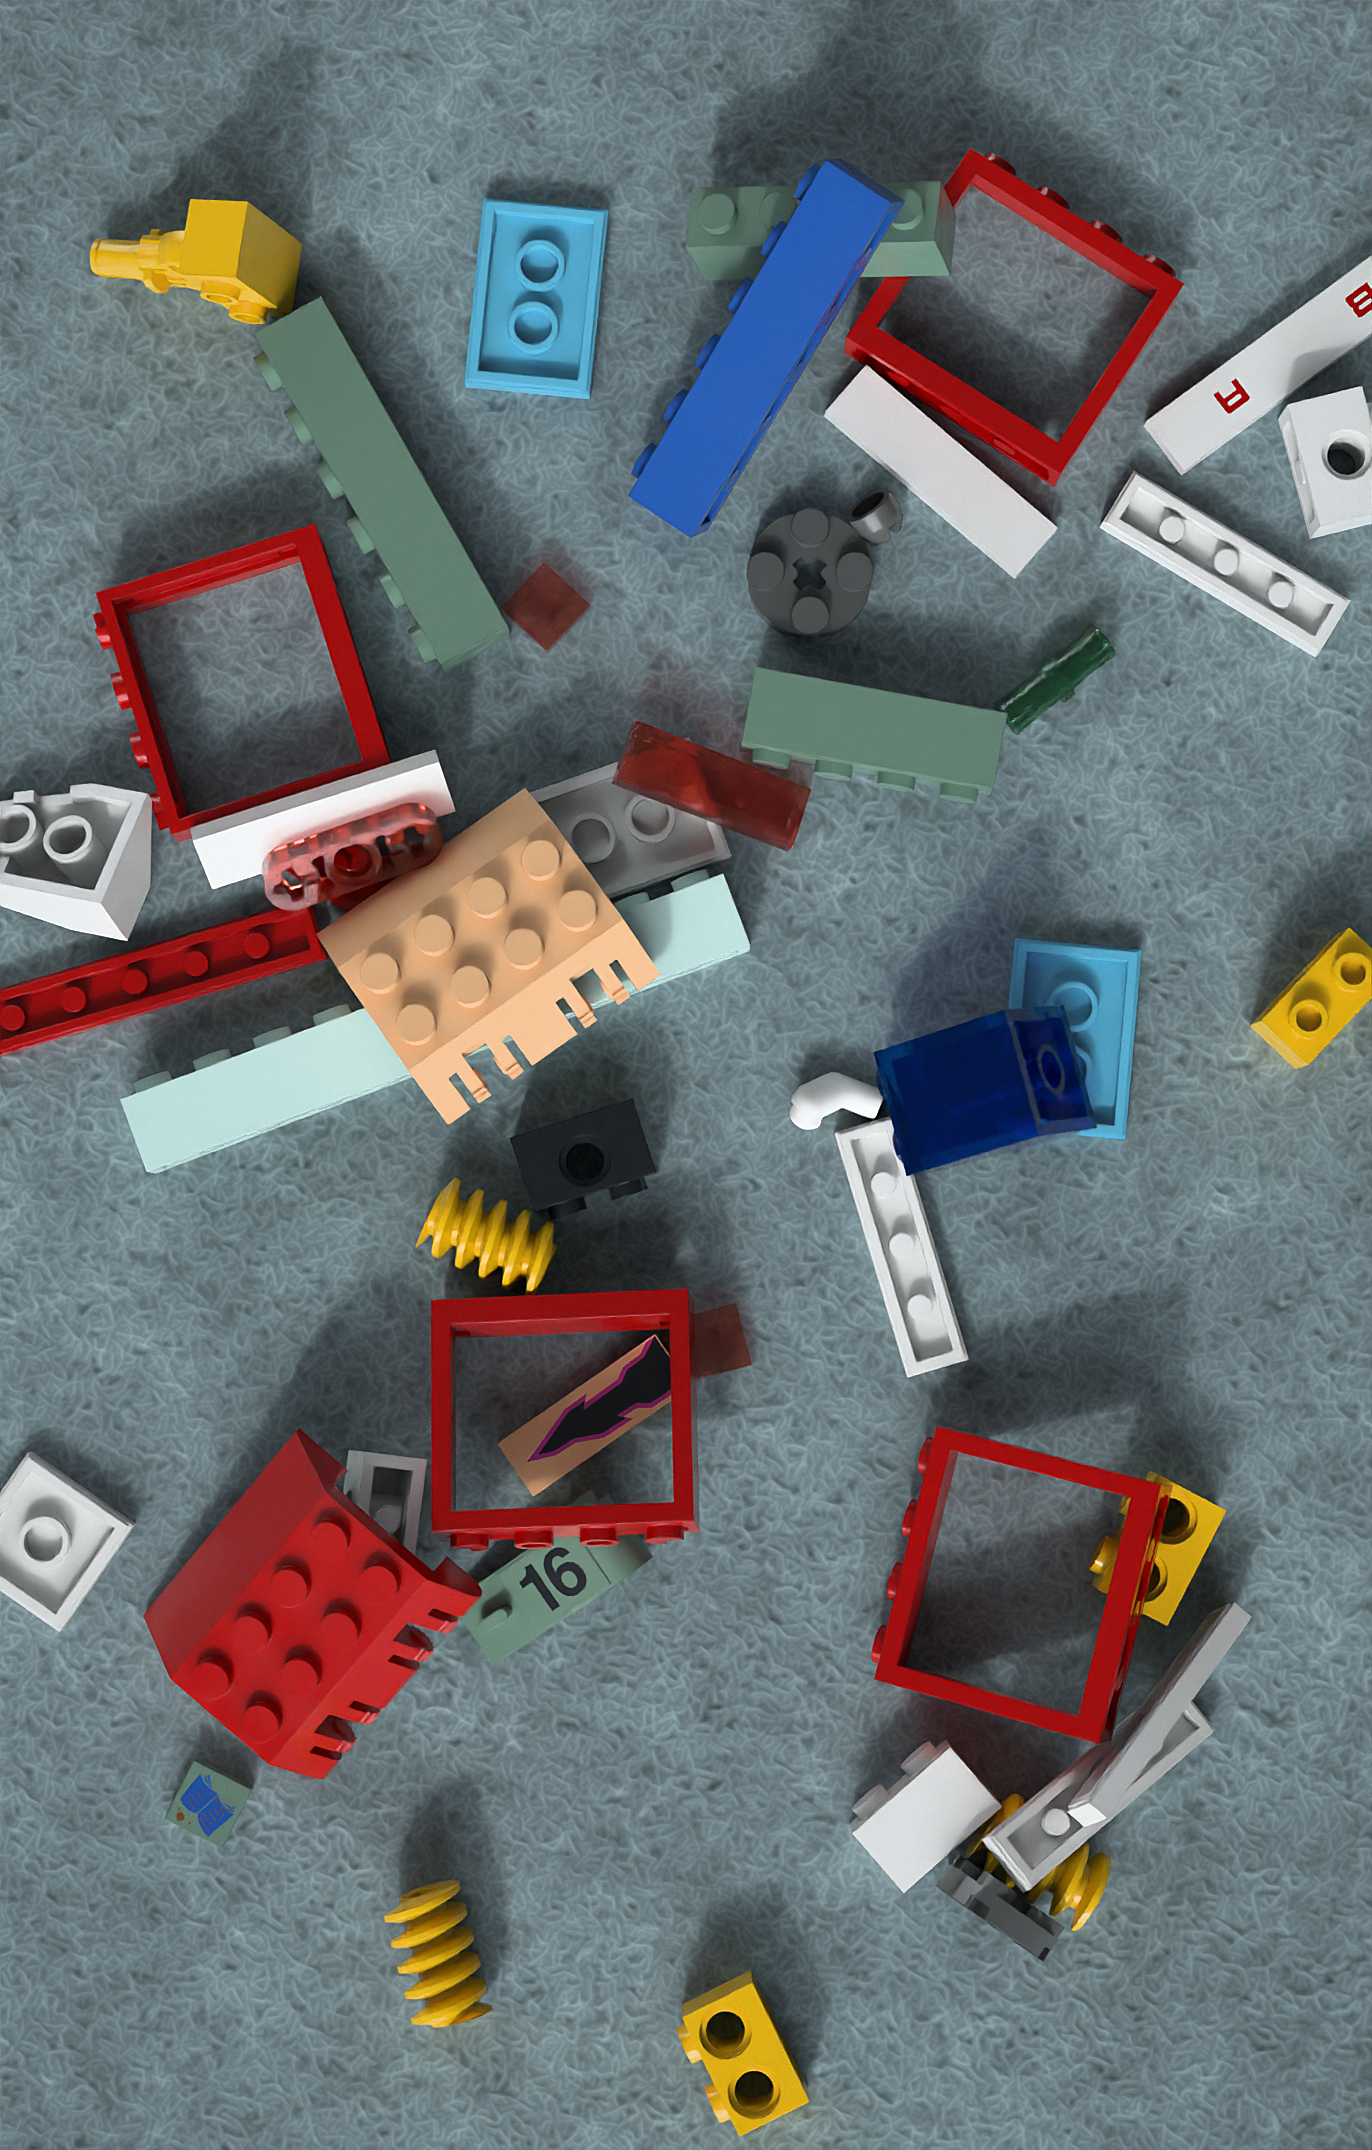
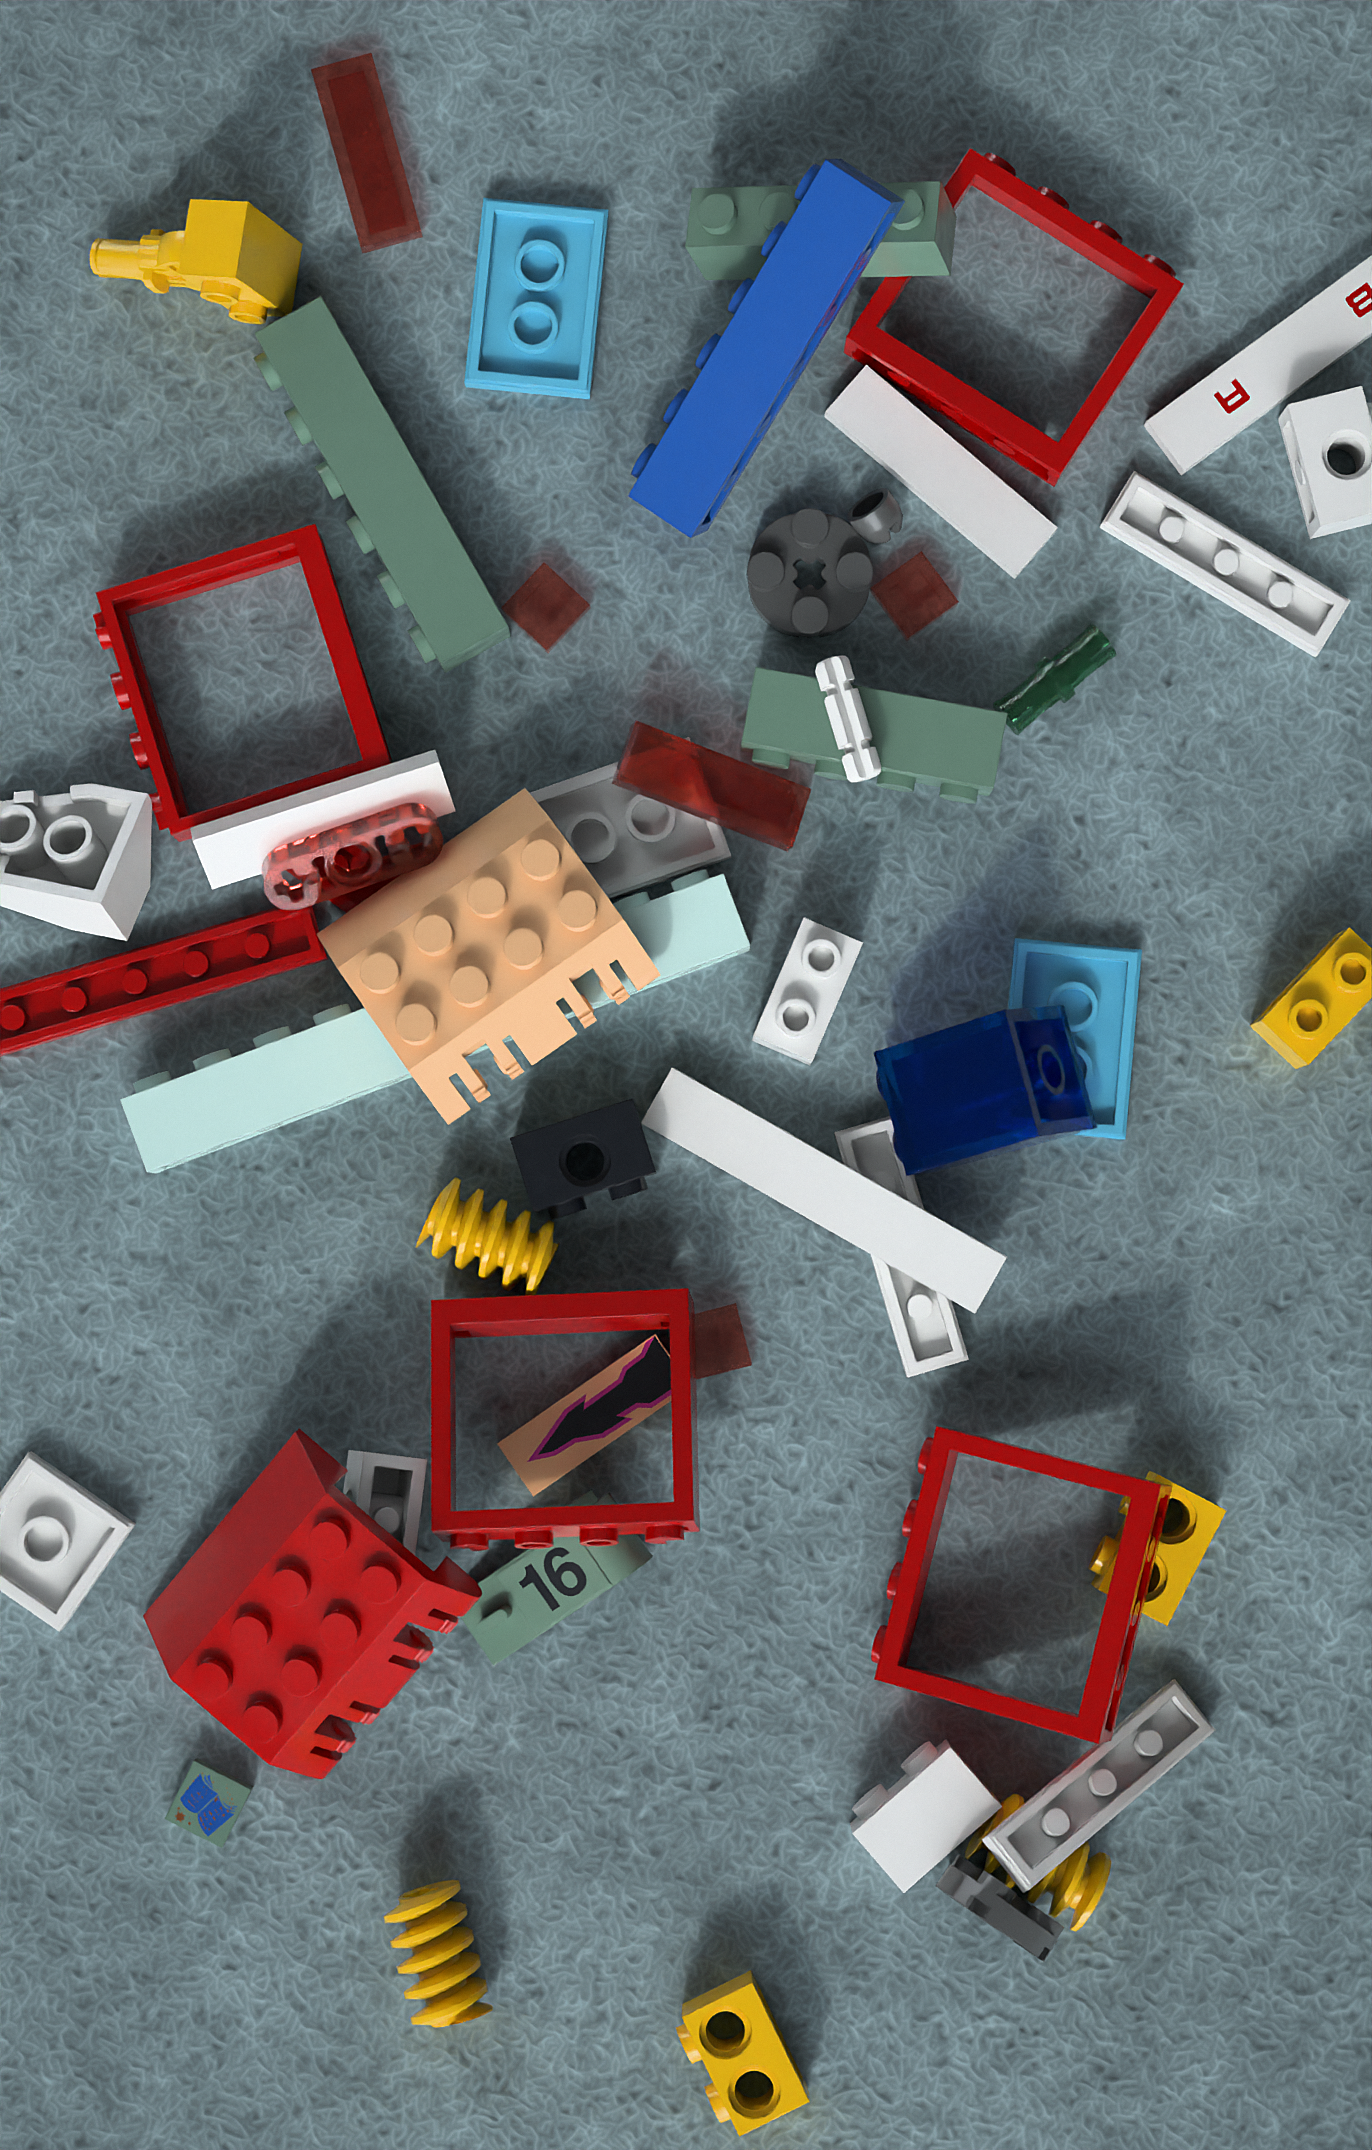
(366, 153): none -> clear red tile
(807, 991): none -> white brick
(824, 1190): none -> white tile
(828, 1095): white arm -> none
(848, 718): none -> white axle
(914, 596): none -> clear red tile
(1158, 1714): white tile -> none

